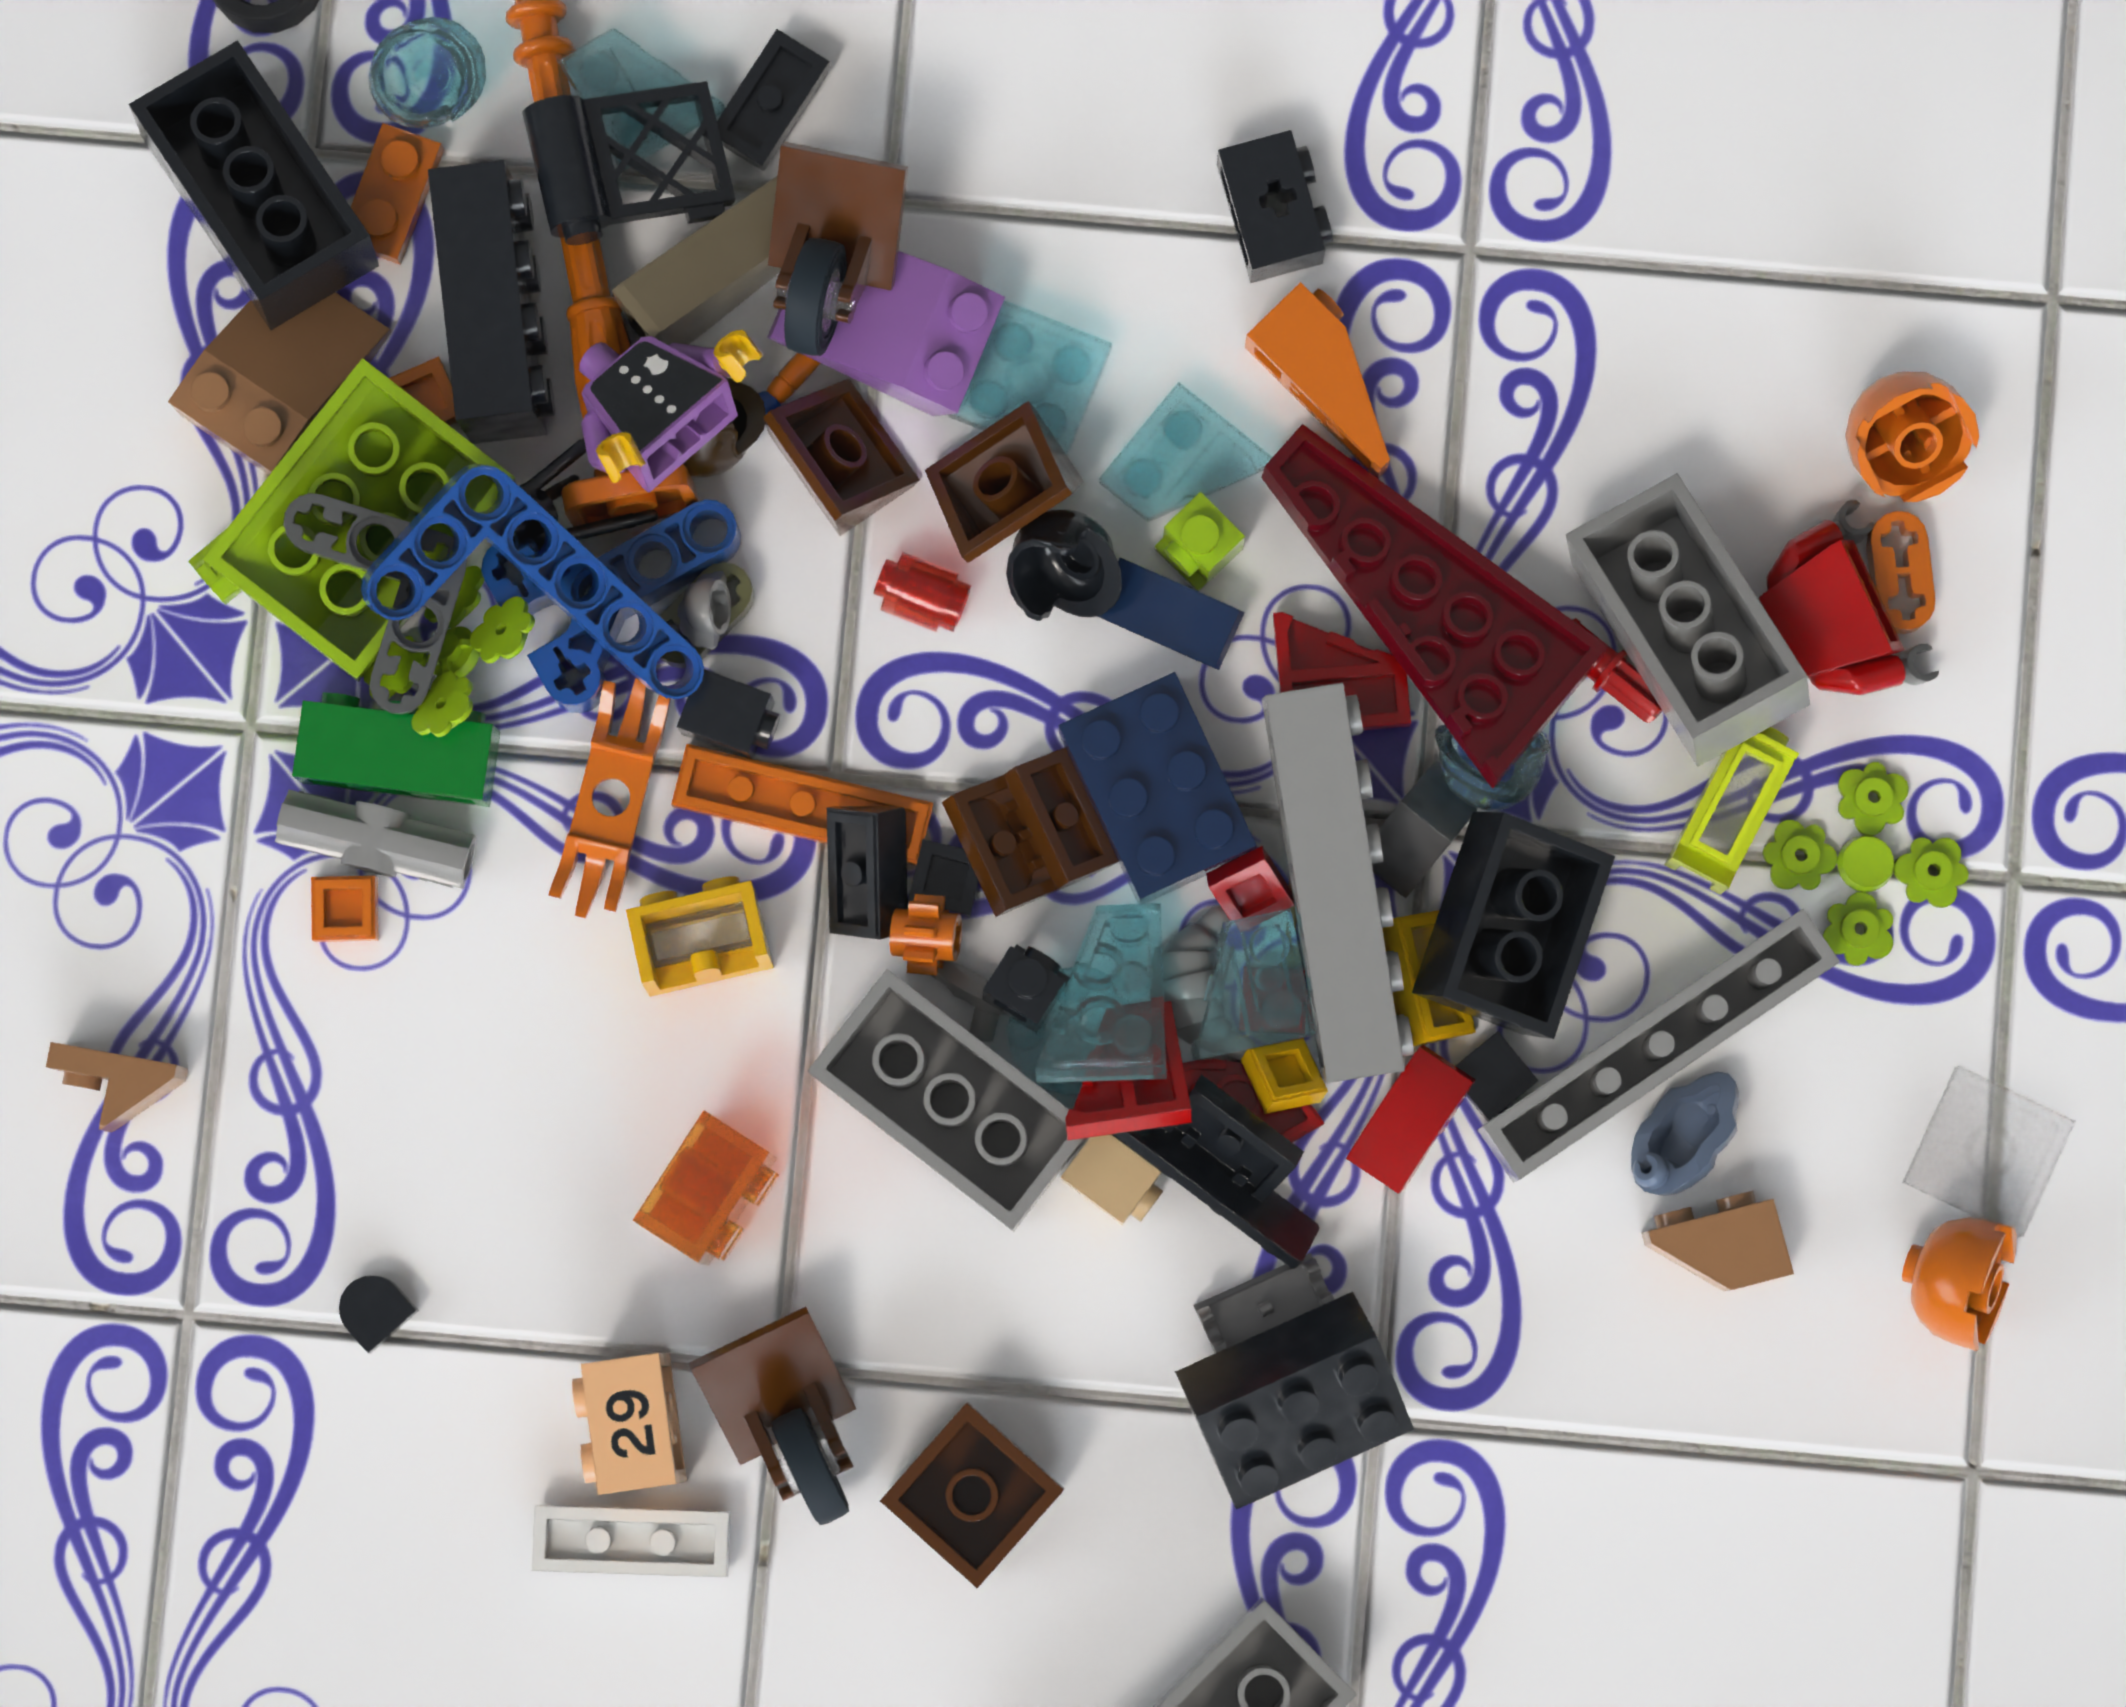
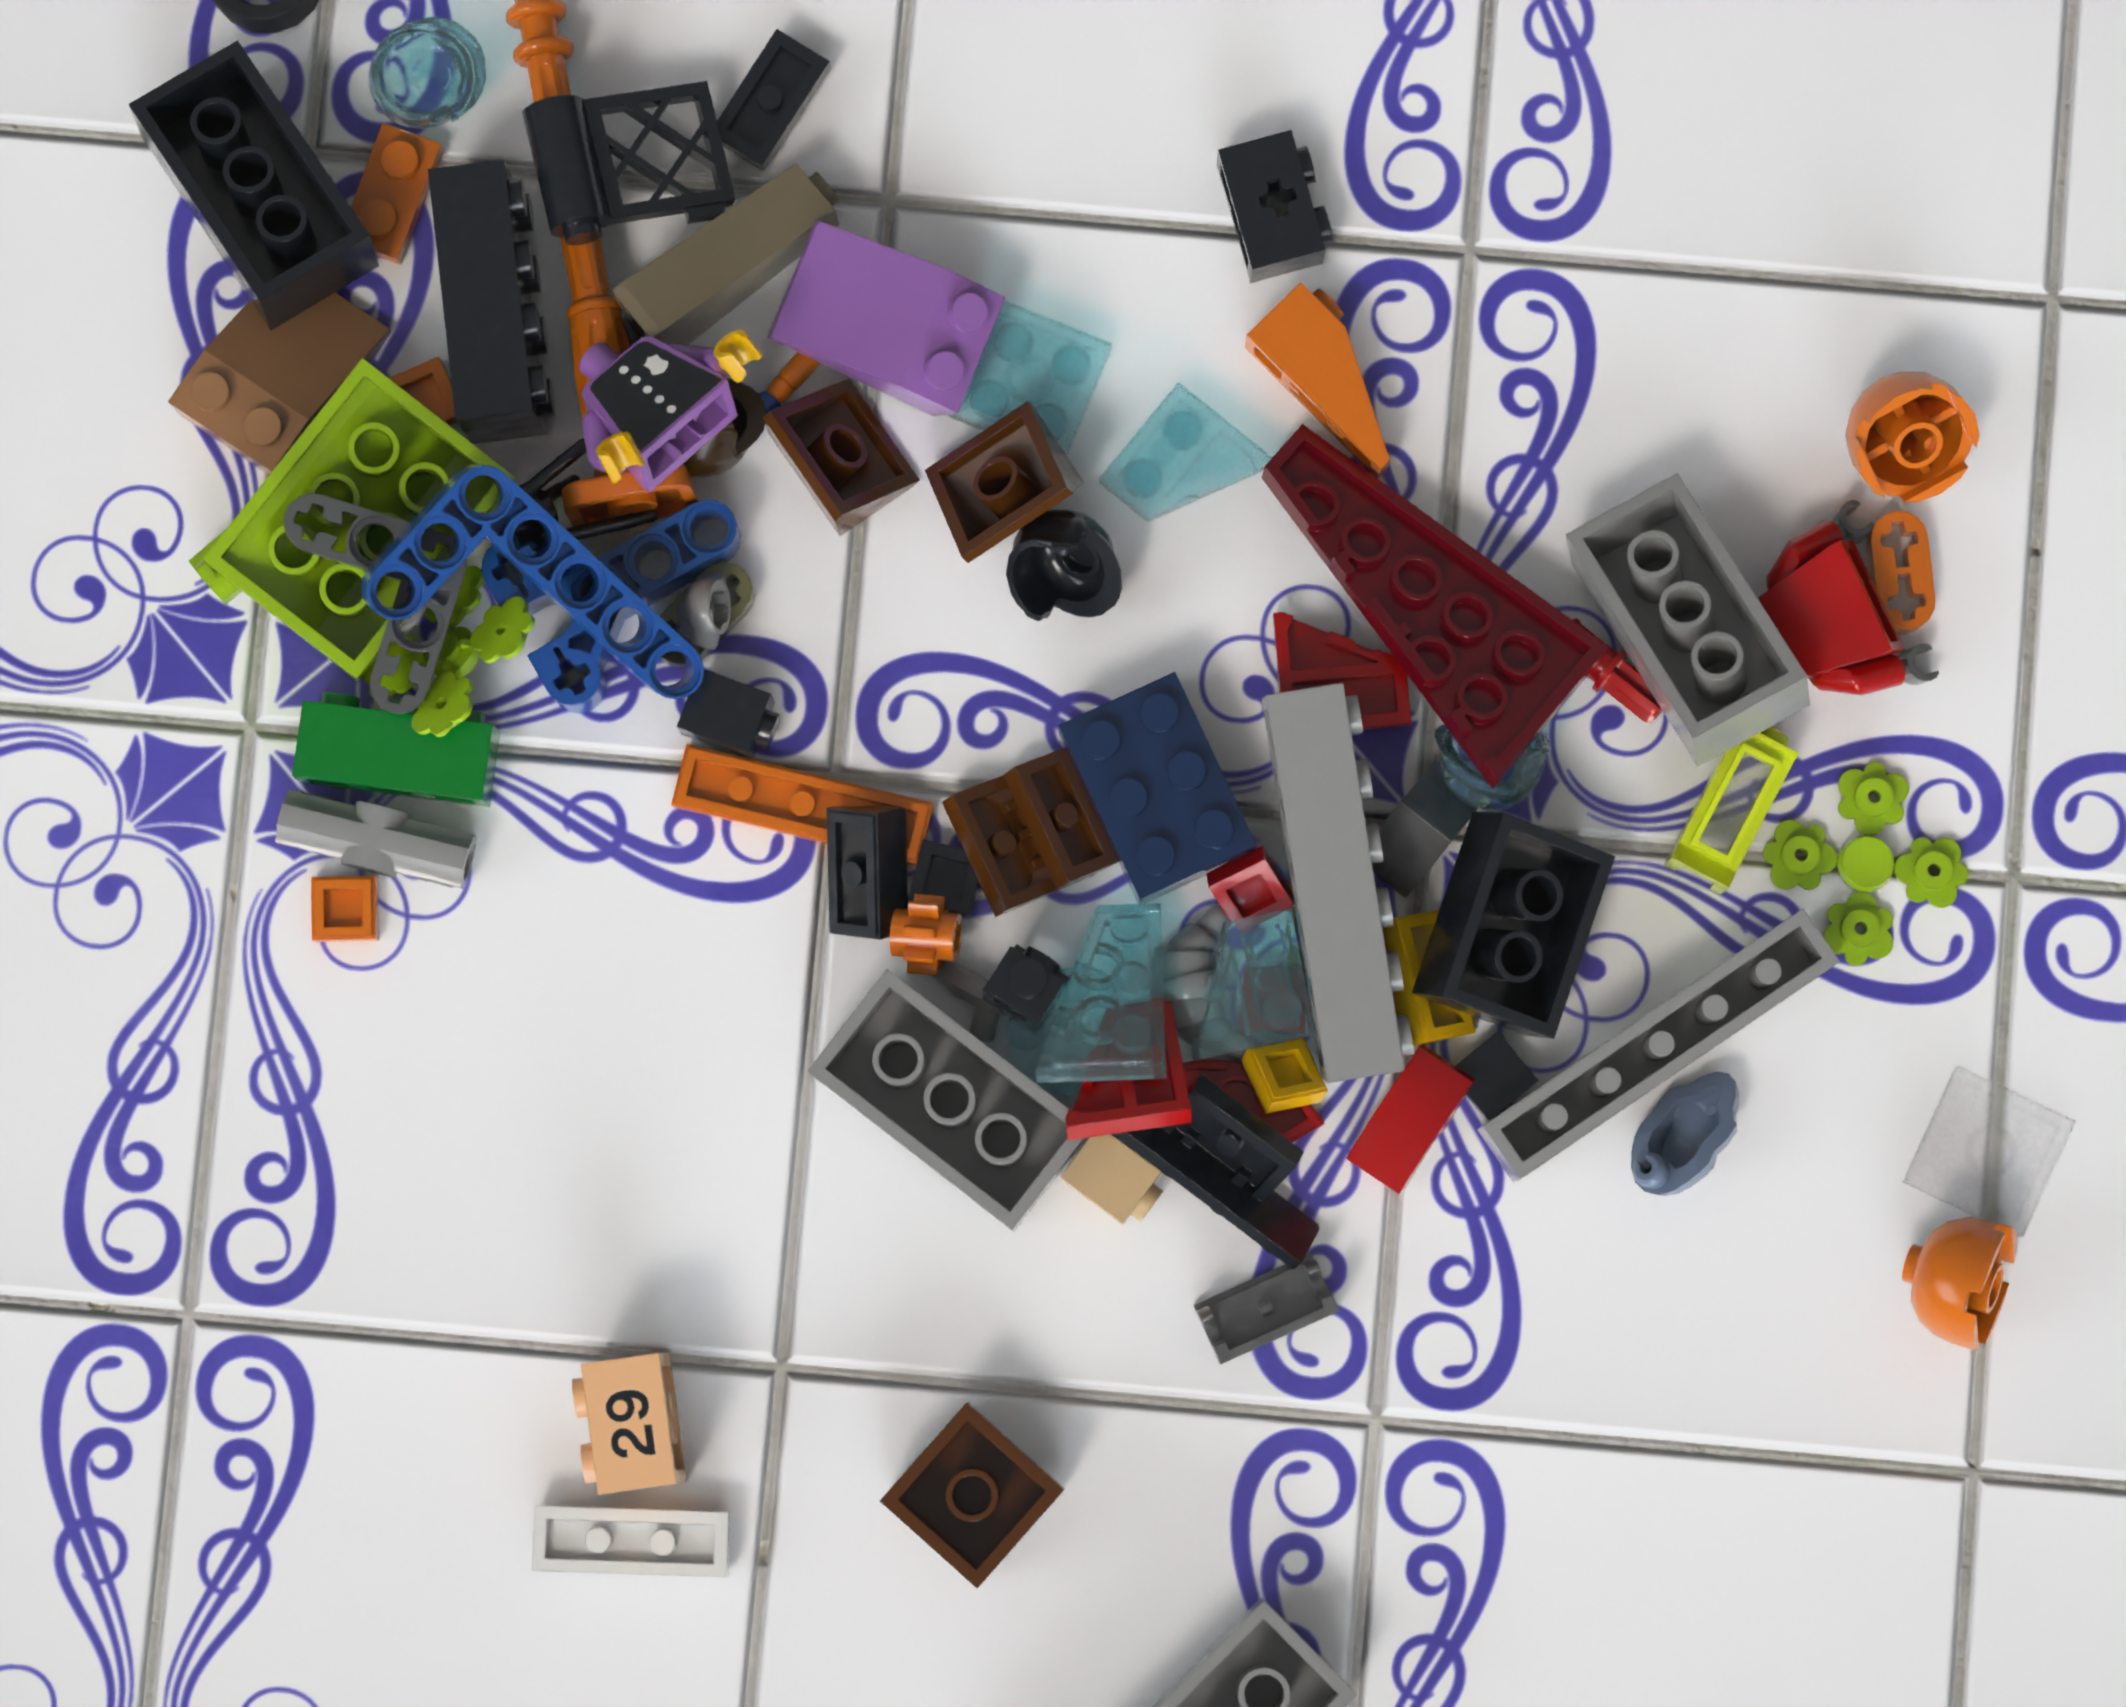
(131, 1085): medium nougat slope -> none
(374, 1310): black tile -> none
(611, 836): orange piece -> none
(617, 66): clear light blue wing -> none
(698, 936): yellow window -> none
(708, 1190): clear orange brick -> none
(774, 1392): reddish brown plate -> none
(832, 238): reddish brown plate -> none
(922, 592): clear red brick -> none
(1174, 615): dark blue slope -> none
(1200, 542): lime brick -> none
(1295, 1400): black brick -> none
(1726, 1248): medium nougat slope -> none

